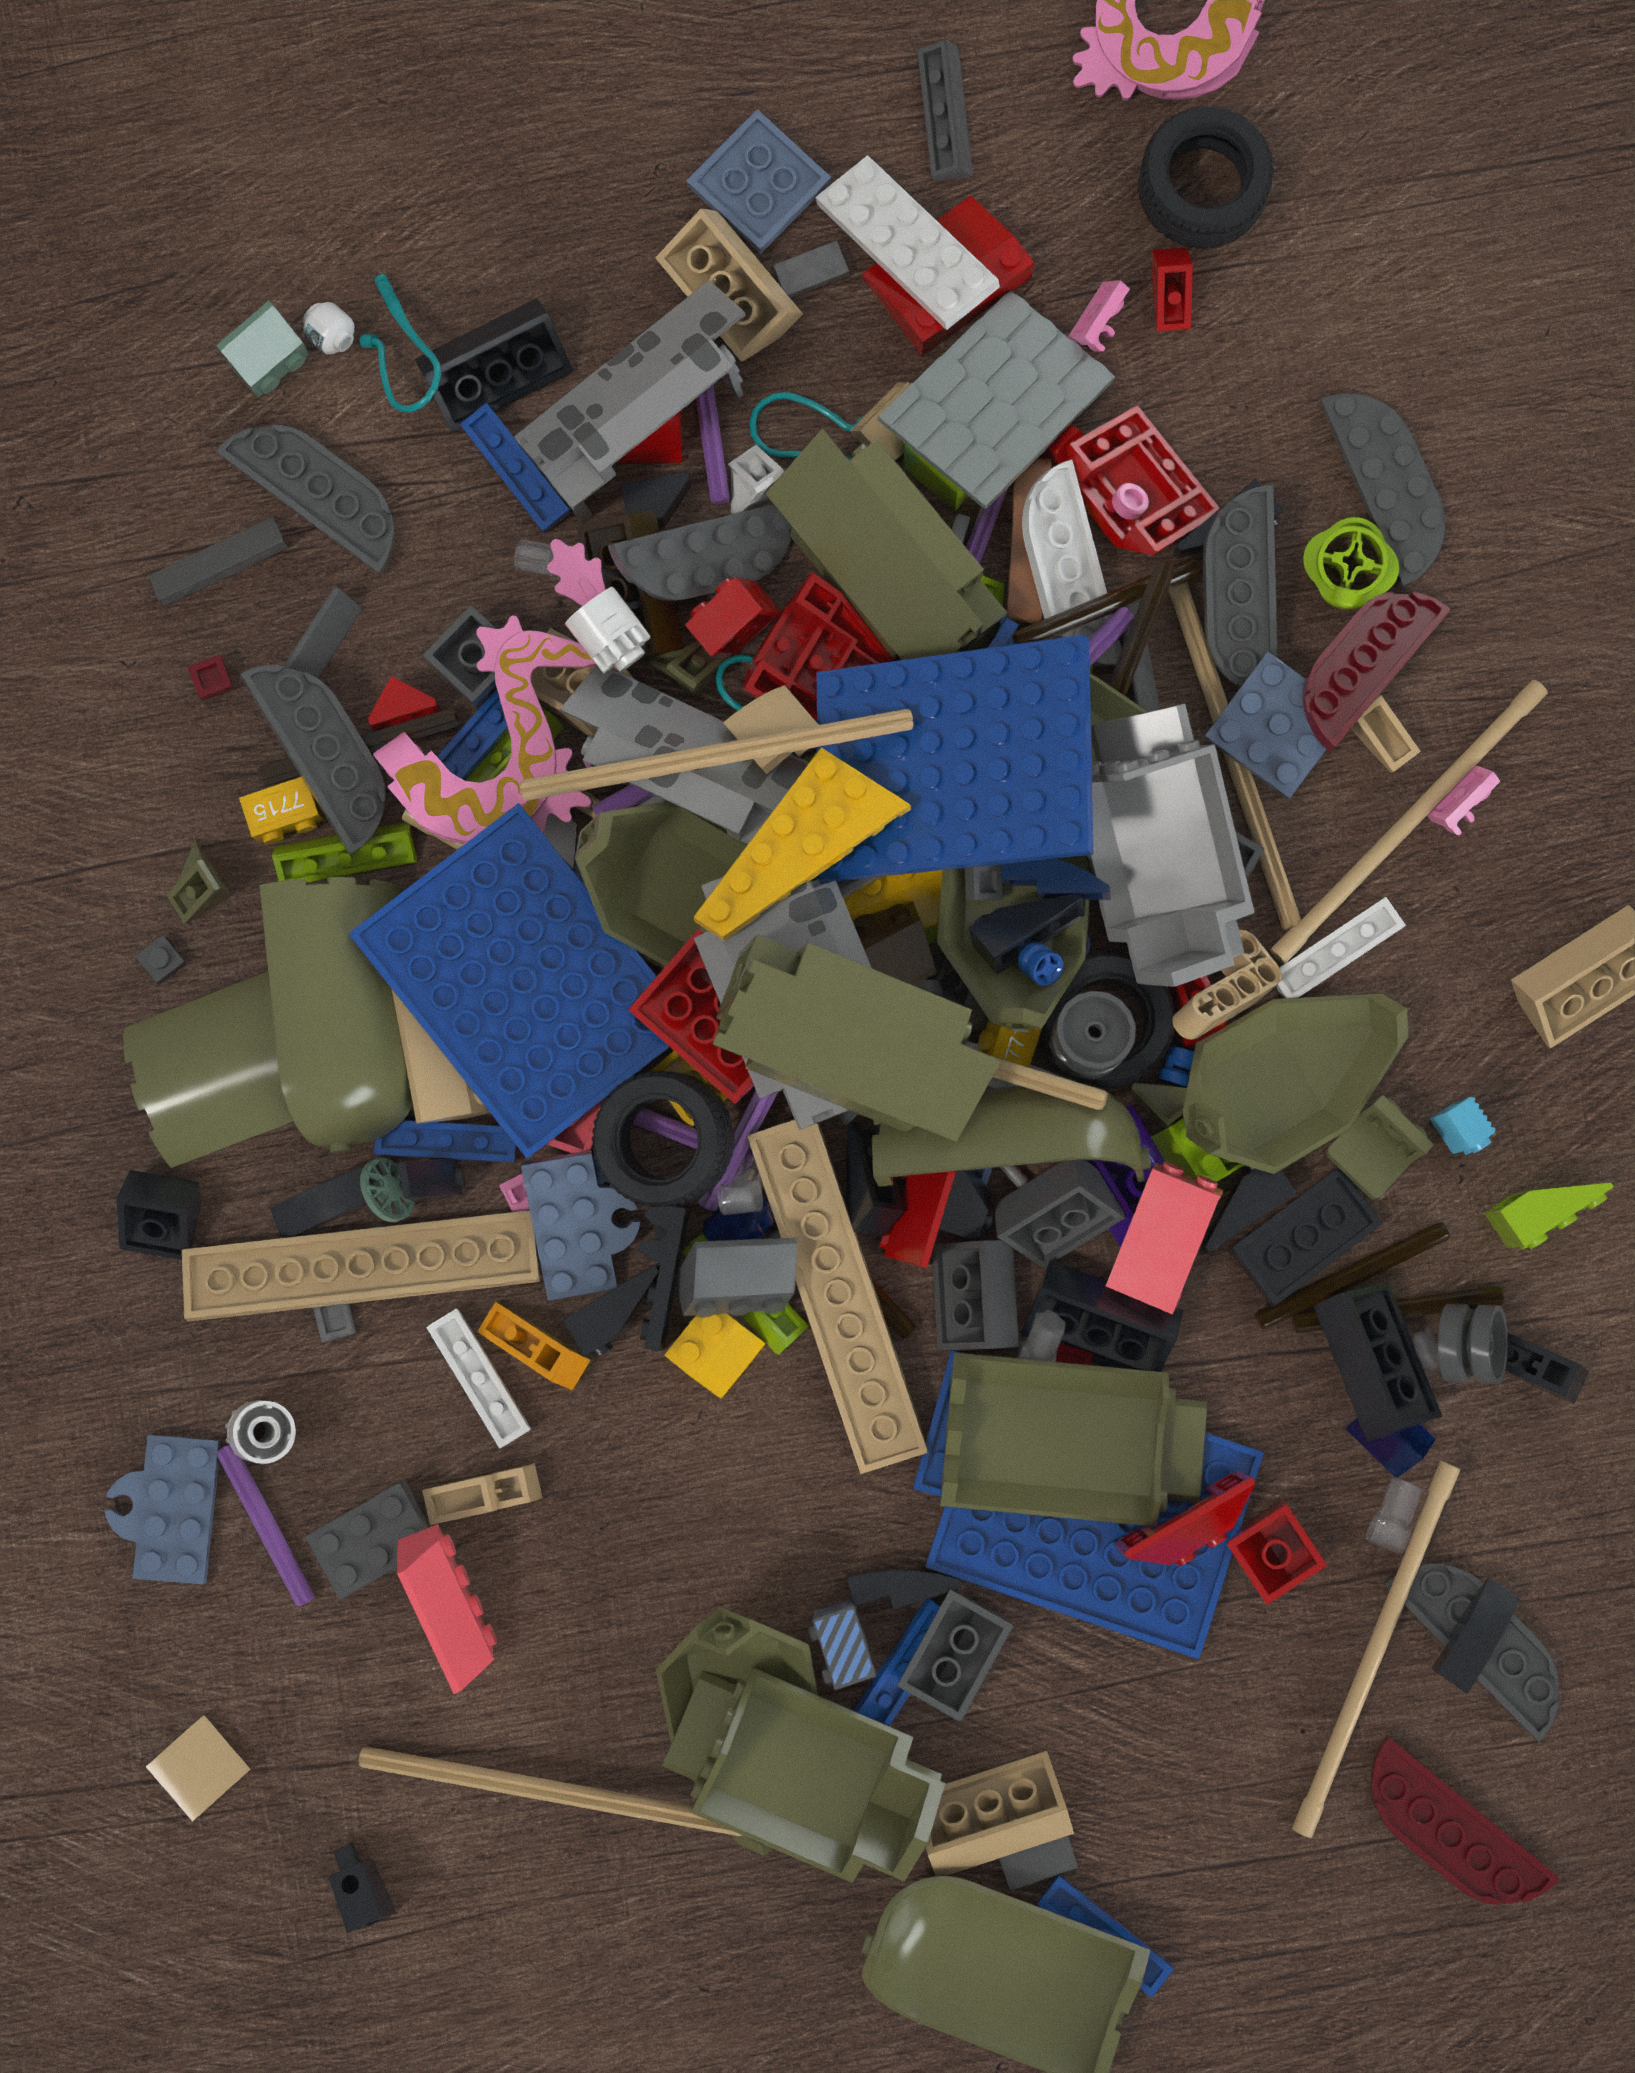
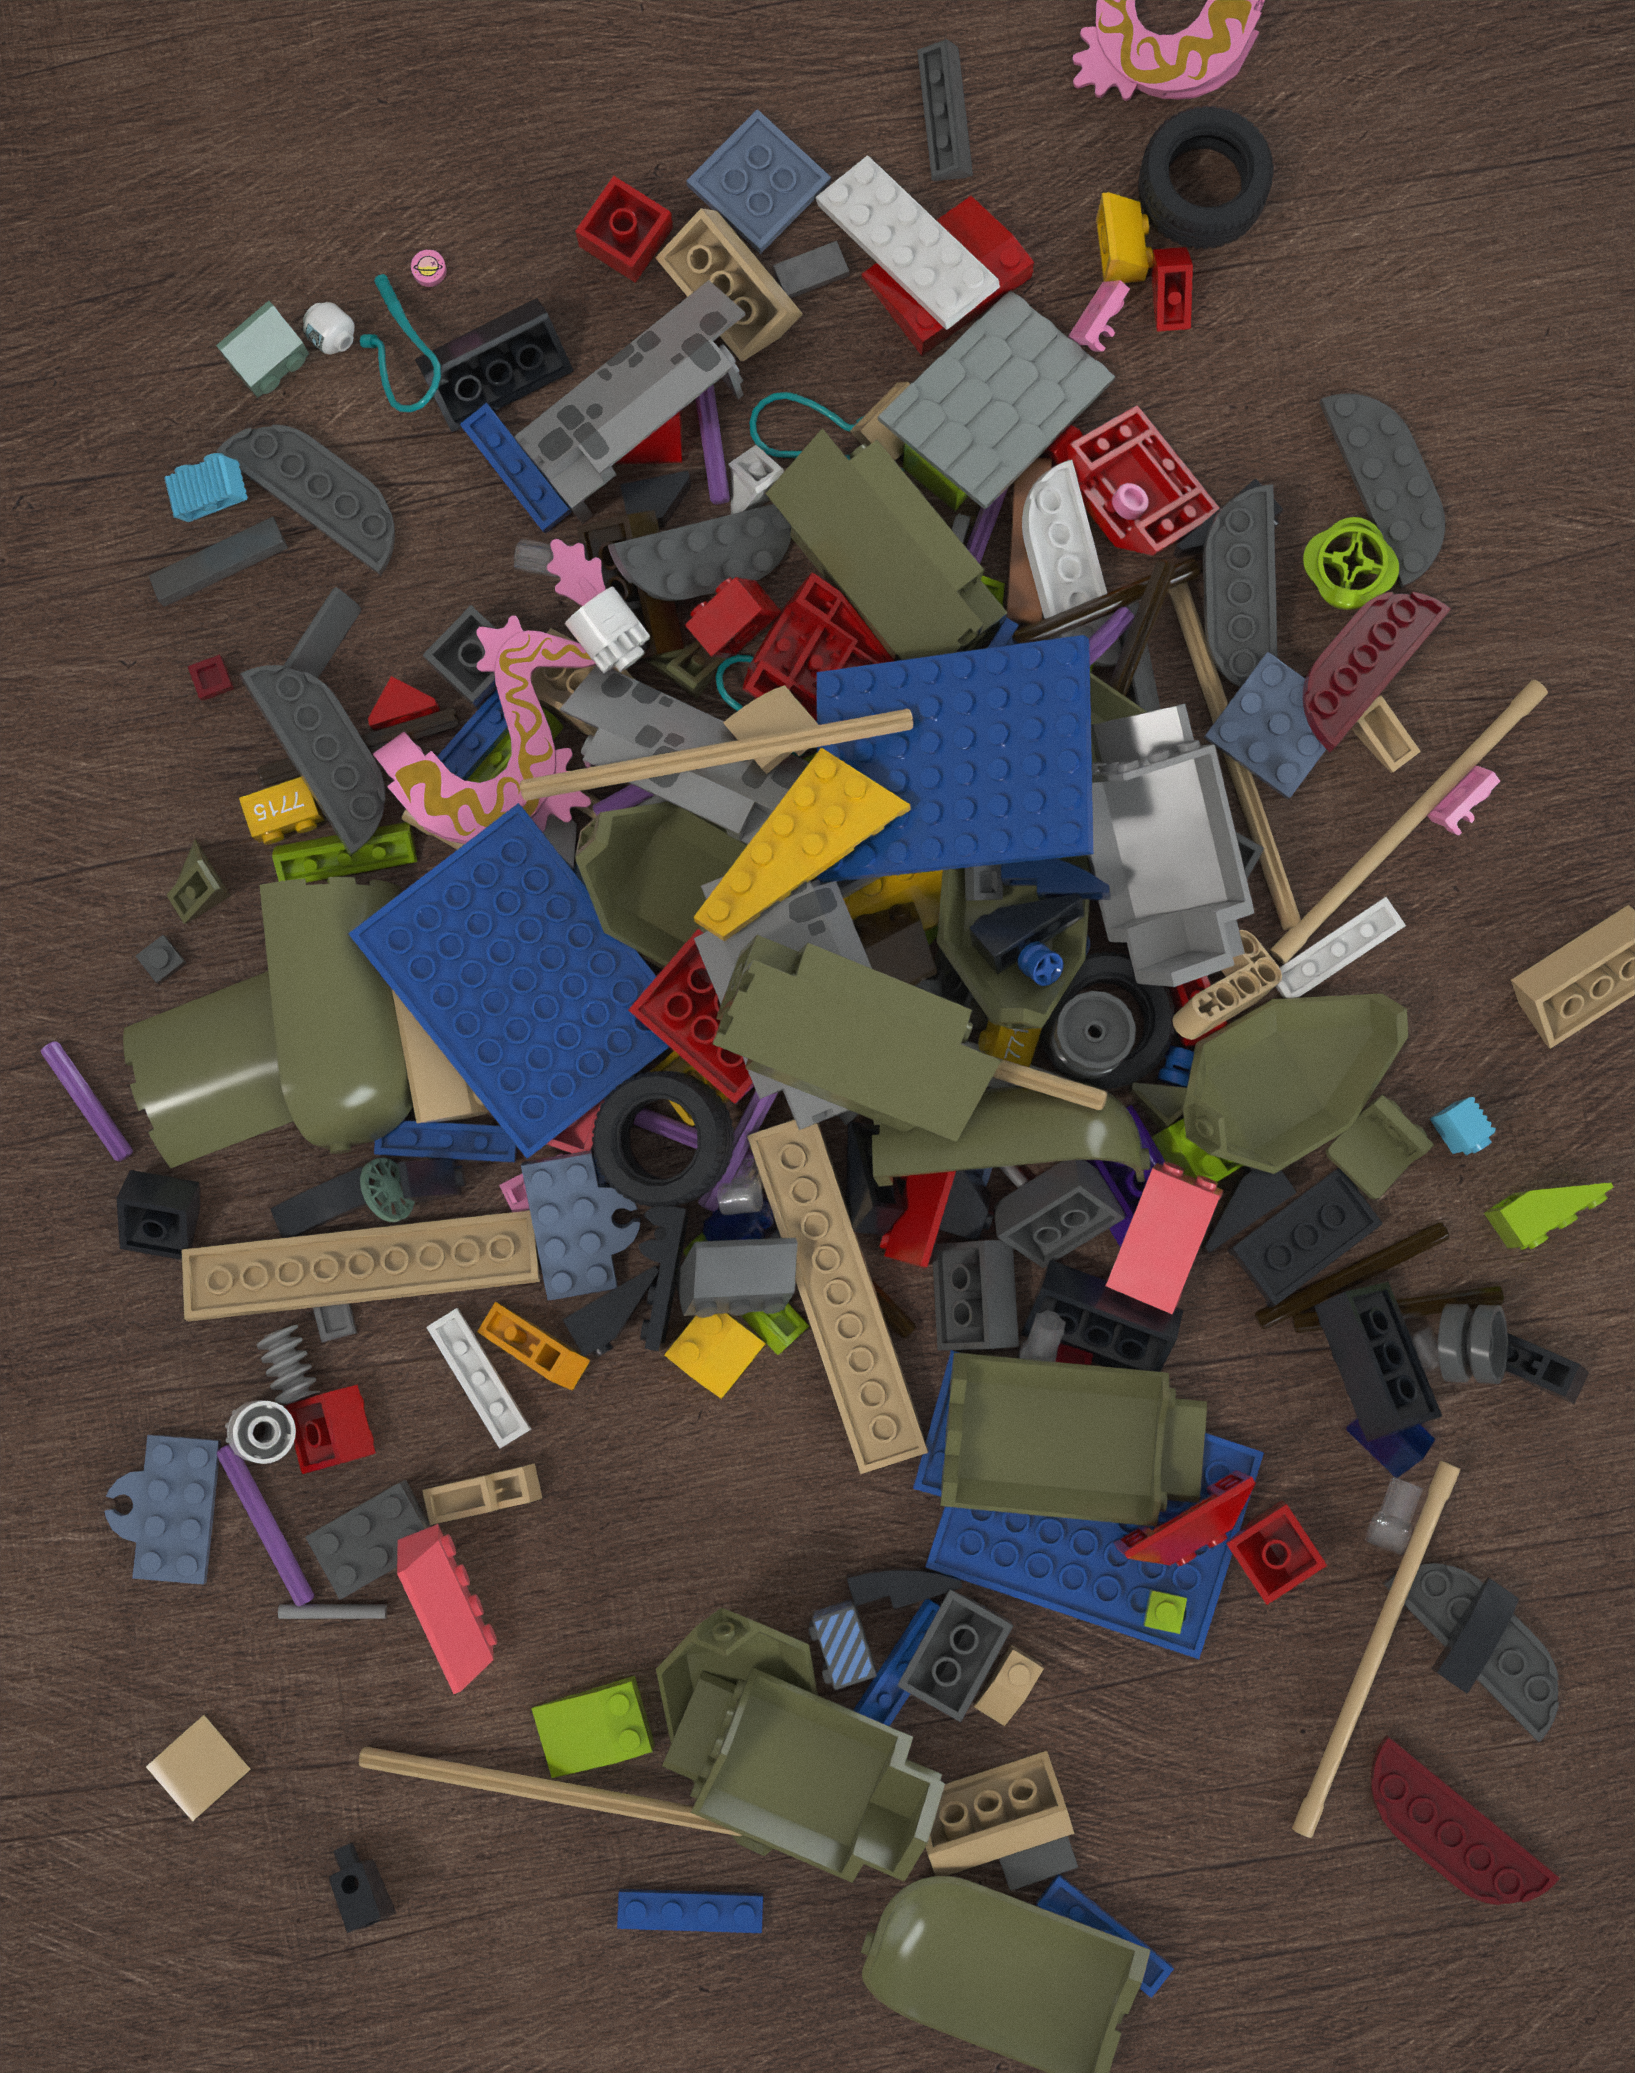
(86, 1101): none -> medium lavender axle
(205, 487): none -> medium azure brick
(287, 1366): none -> light grey piece
(331, 1429): none -> red slope
(332, 1611): none -> light grey bar
(428, 268): none -> bright pink tile
(594, 1728): none -> lime slope
(624, 229): none -> red brick
(690, 1911): none -> blue plate
(1009, 1685): none -> tan slope
(1122, 239): none -> yellow slope
(1165, 1611): none -> lime plate

